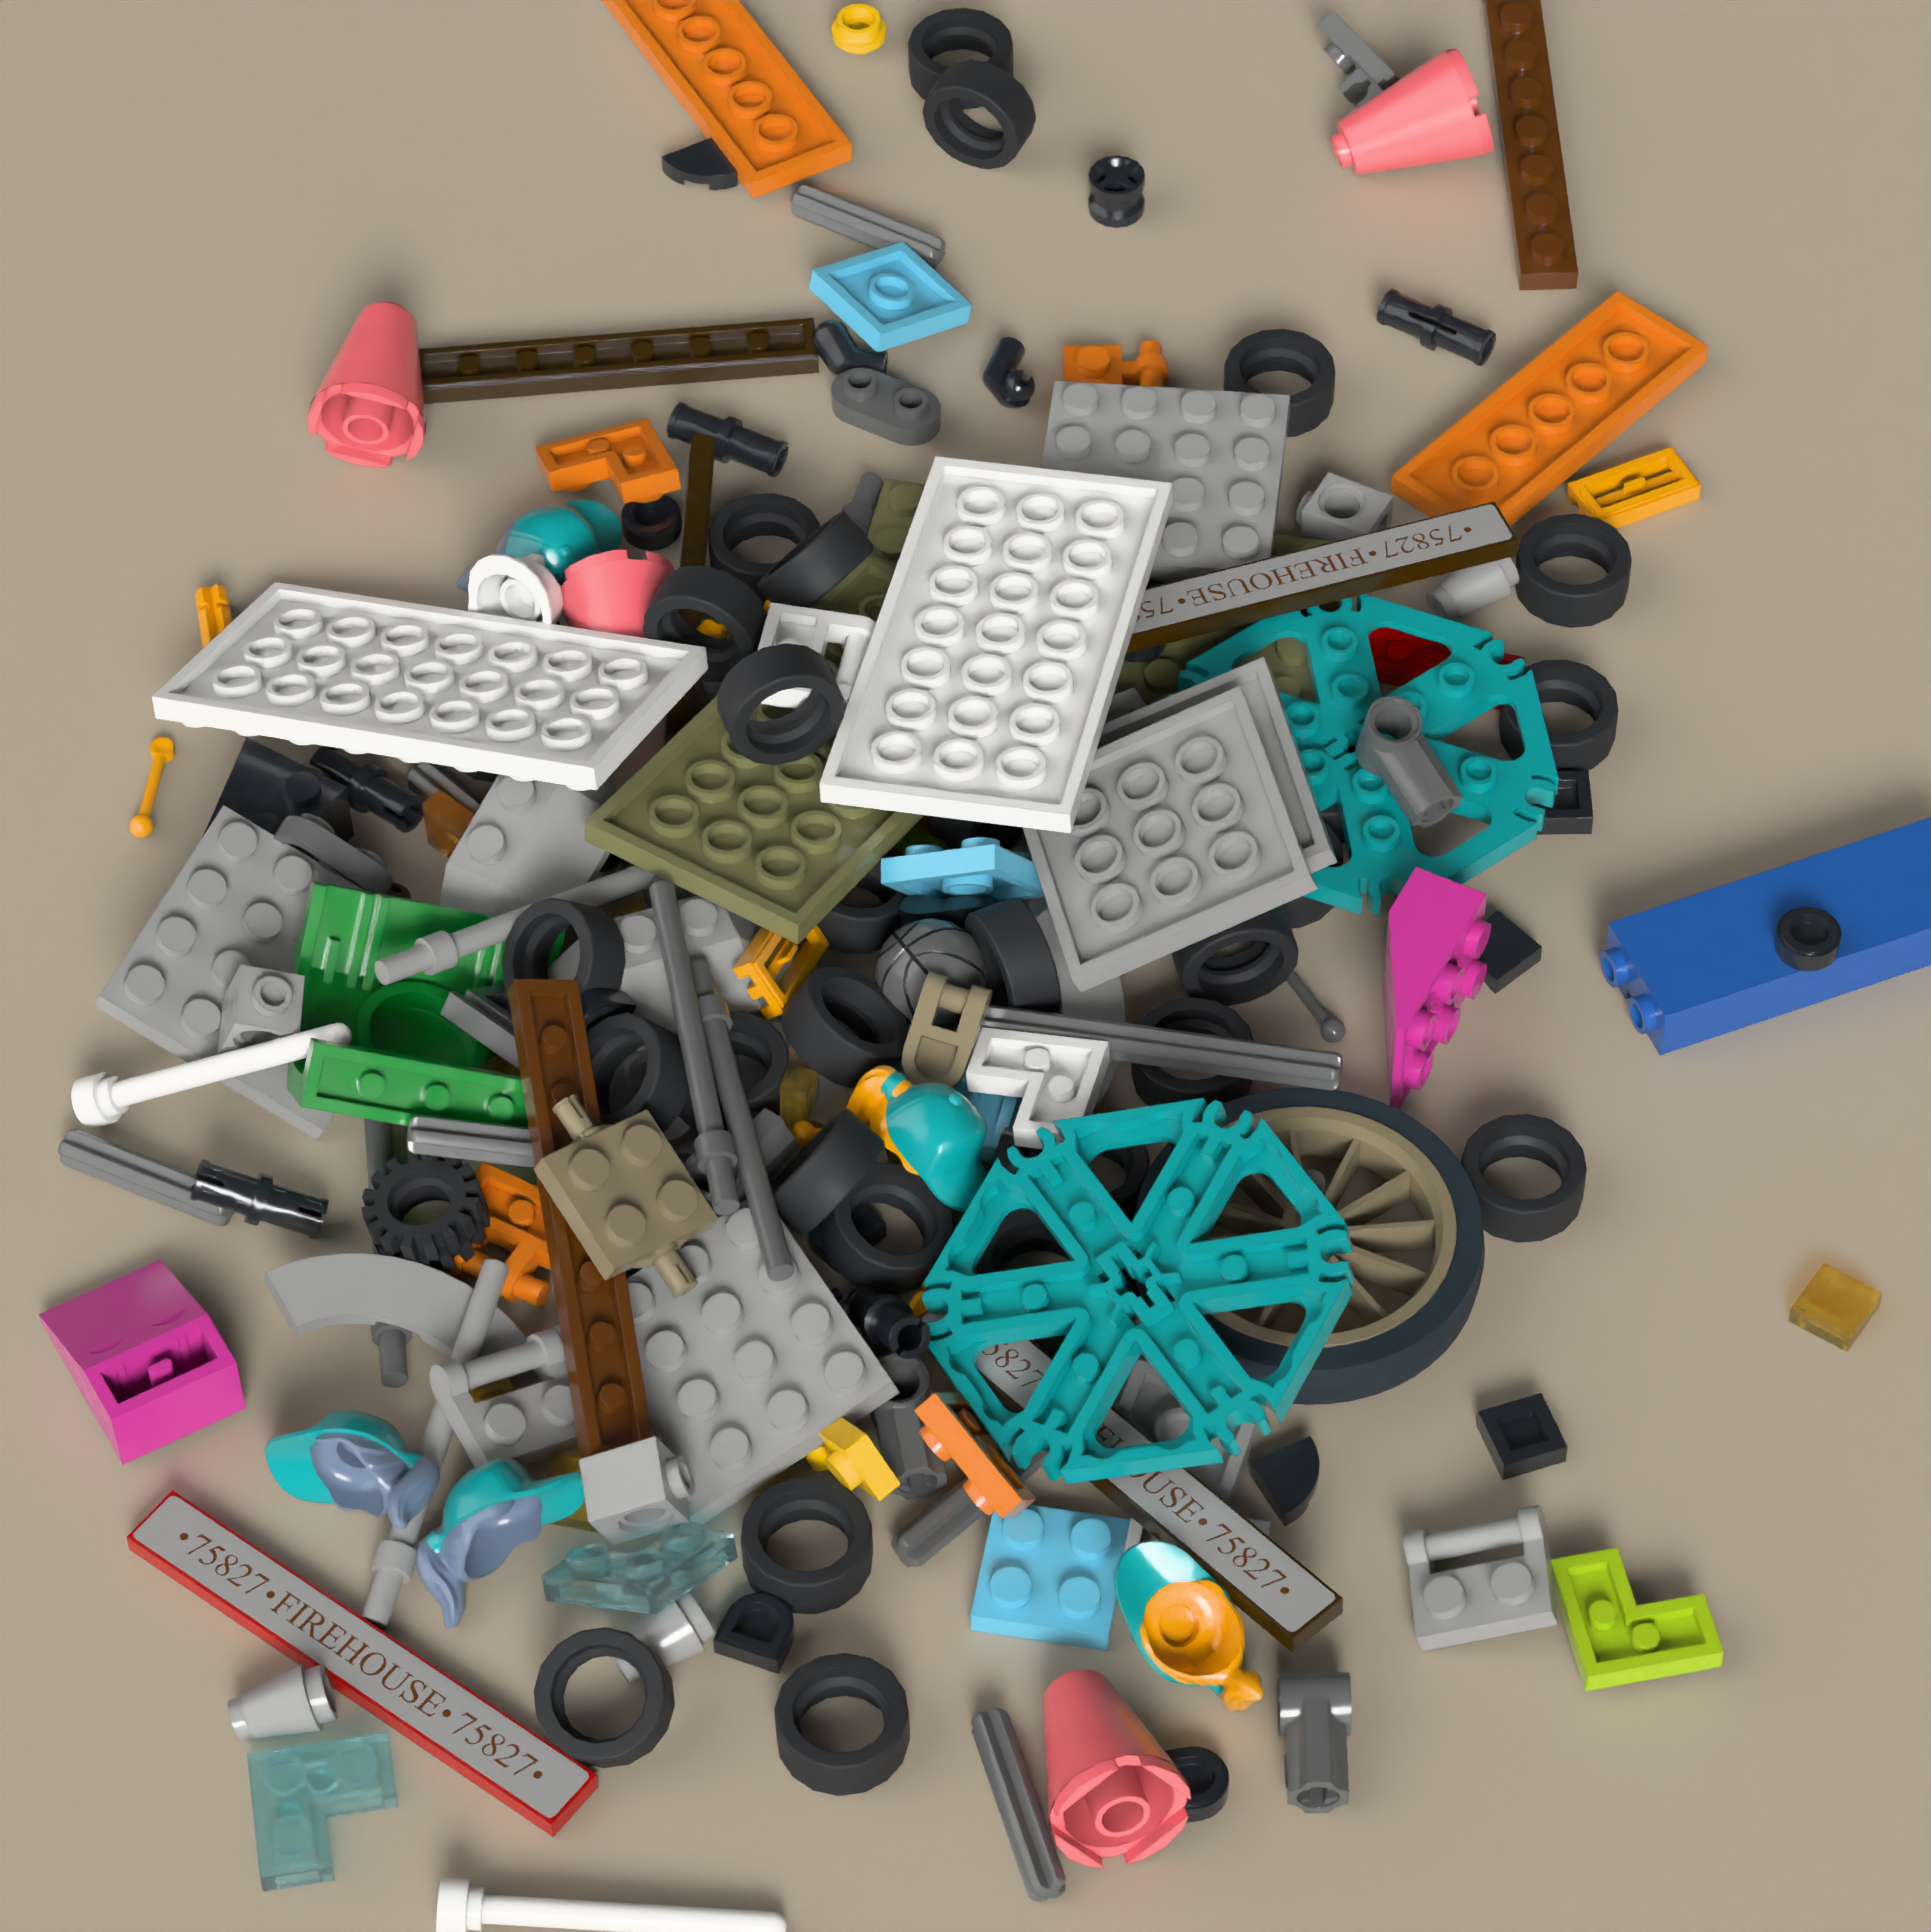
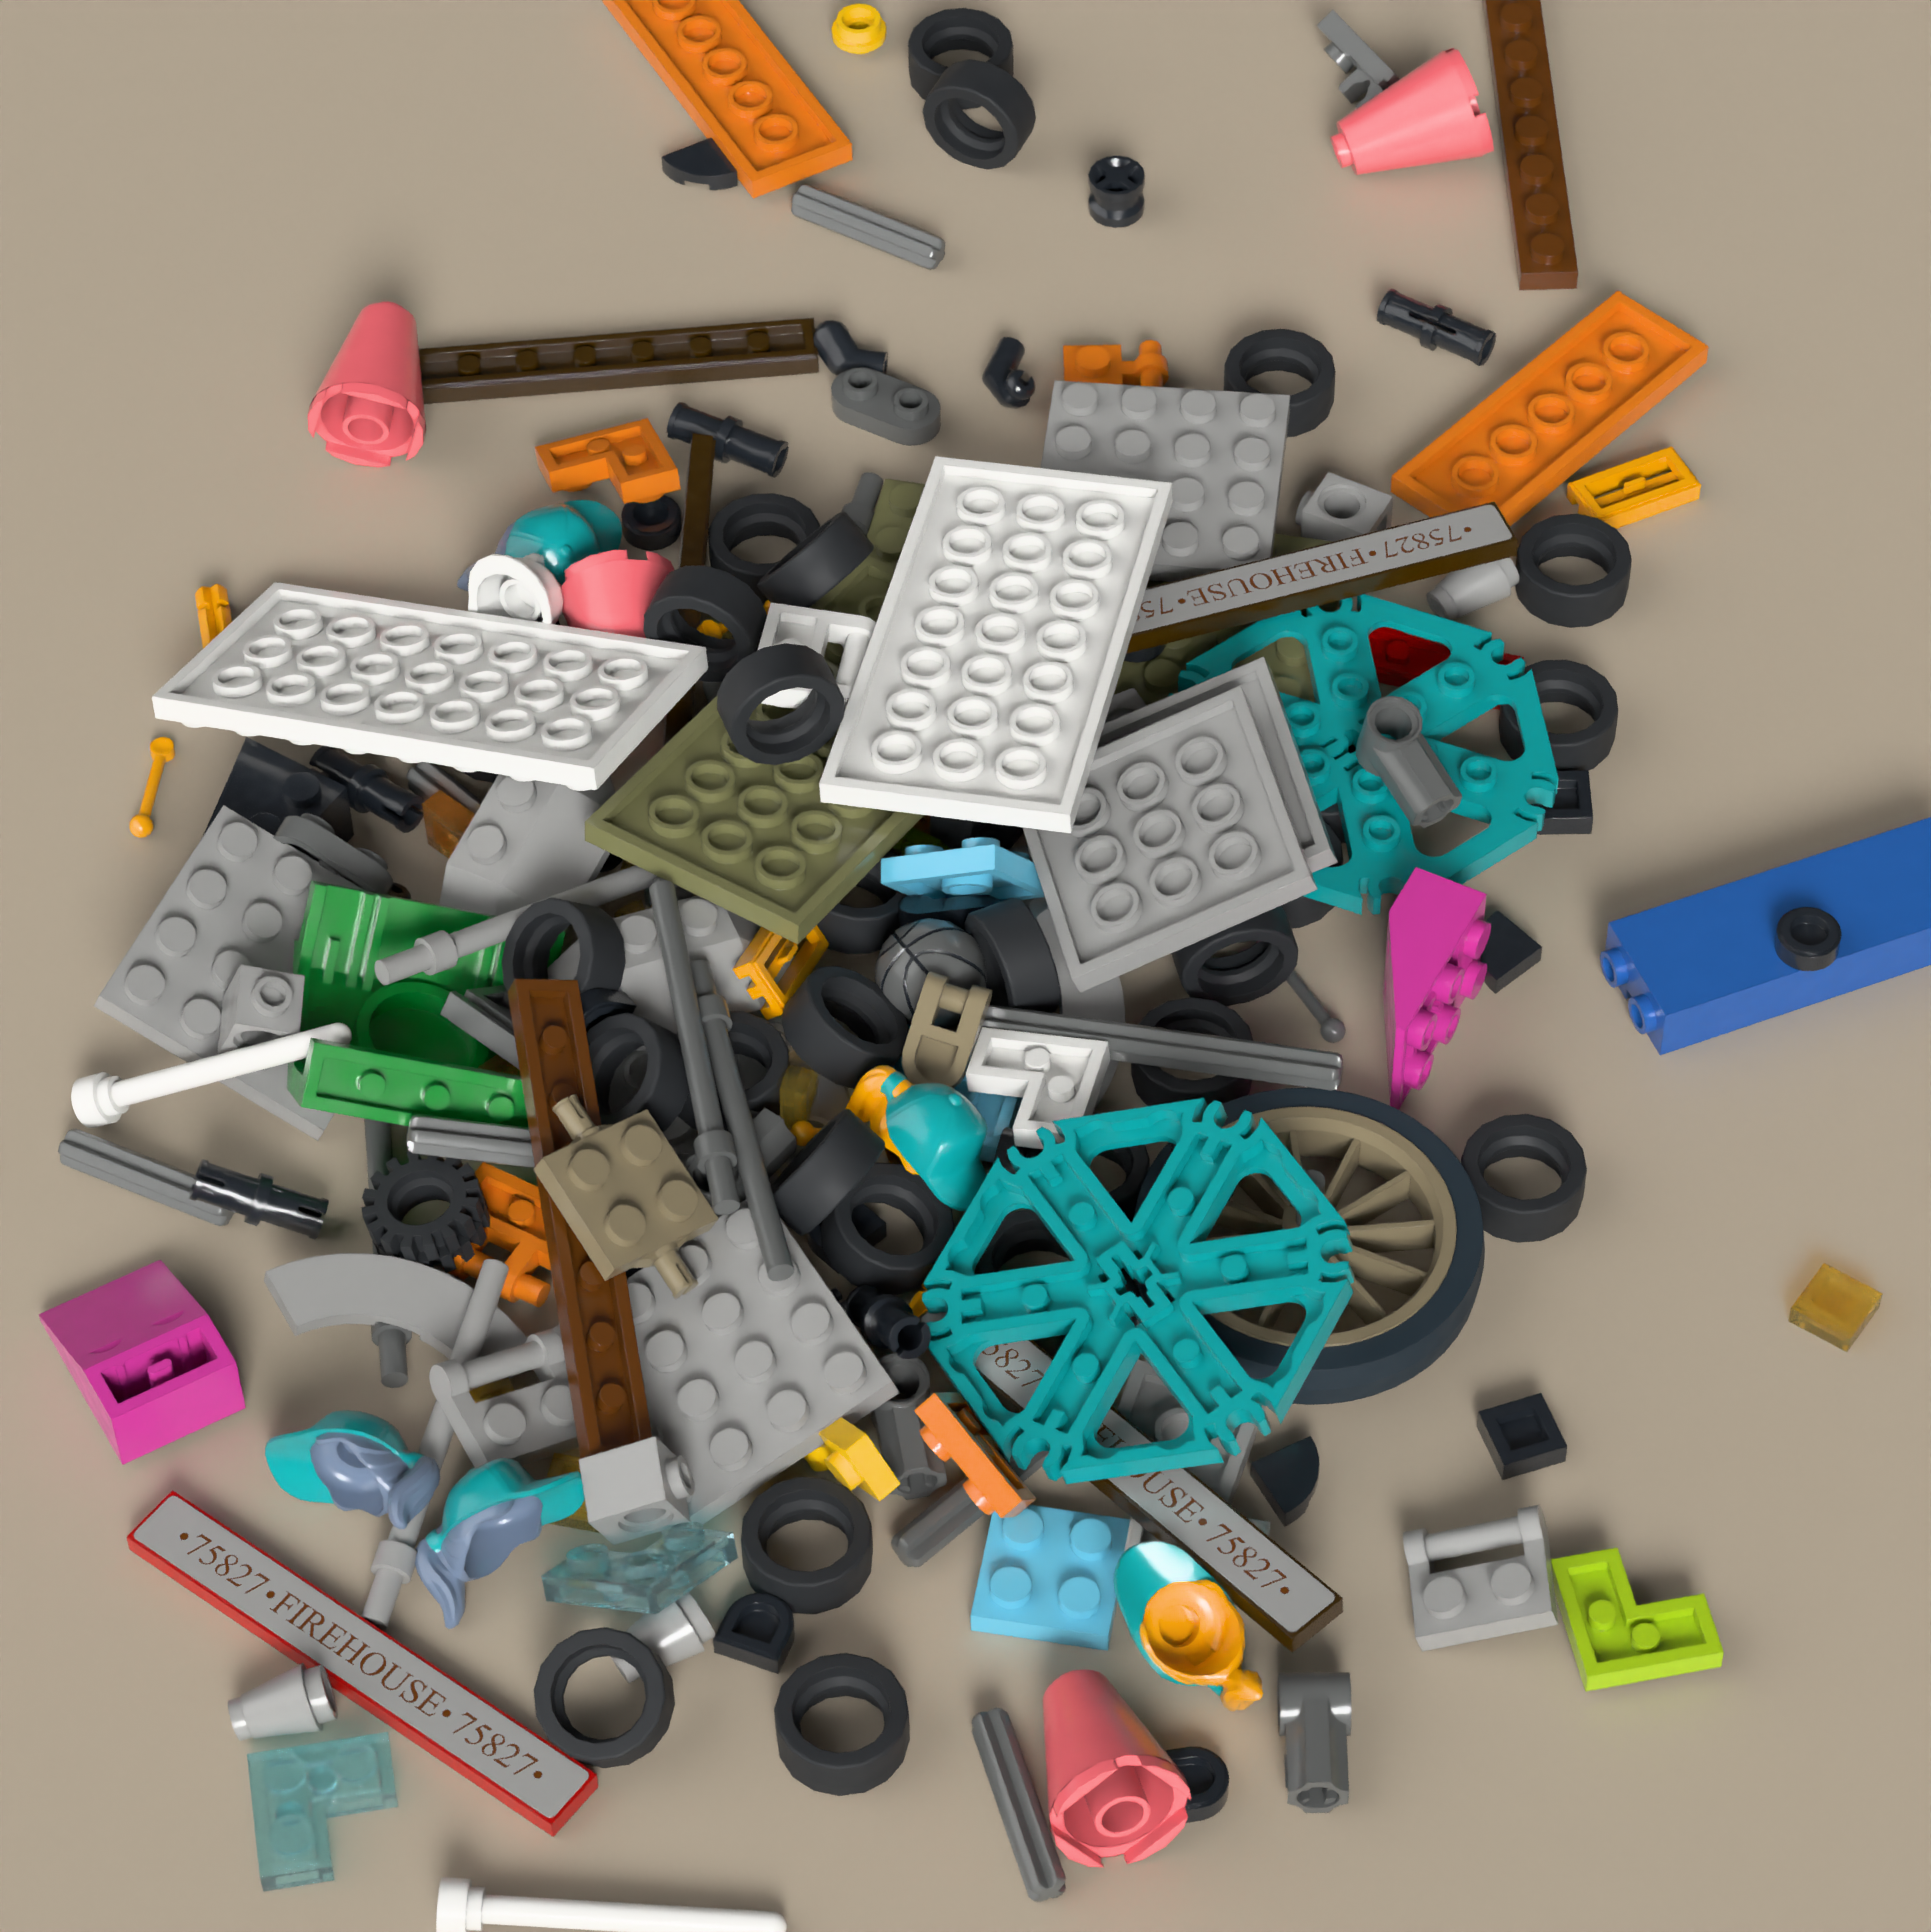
(890, 296): medium azure plate -> none

